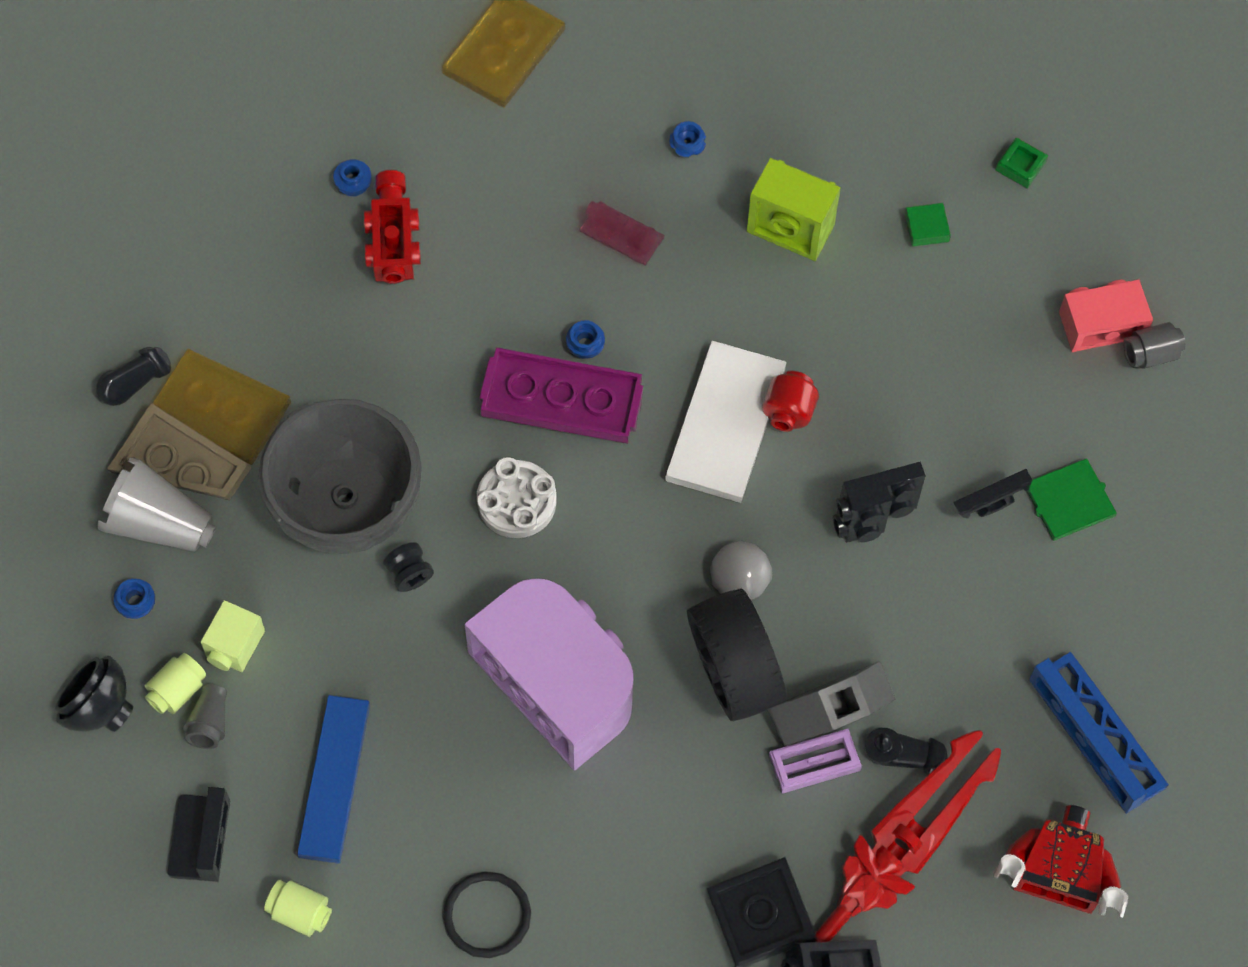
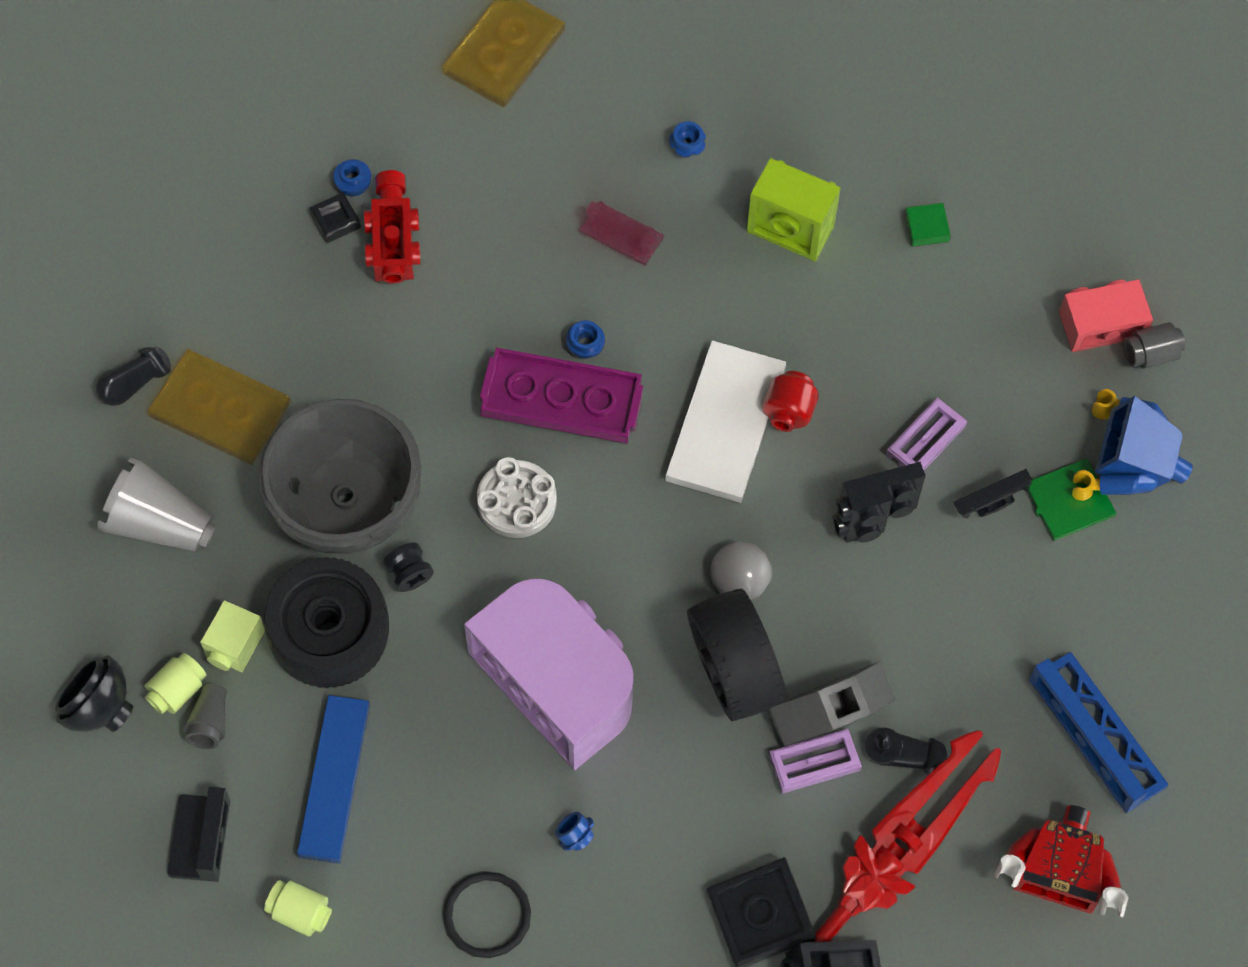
(131, 588): blue plate -> none
(181, 456): dark tan wing -> none
(323, 593): none -> black wheel
(335, 217): none -> black tile
(575, 831): none -> blue plate
(903, 459): none -> lavender tile
(1021, 162): green tile -> none
(1136, 450): none -> torso

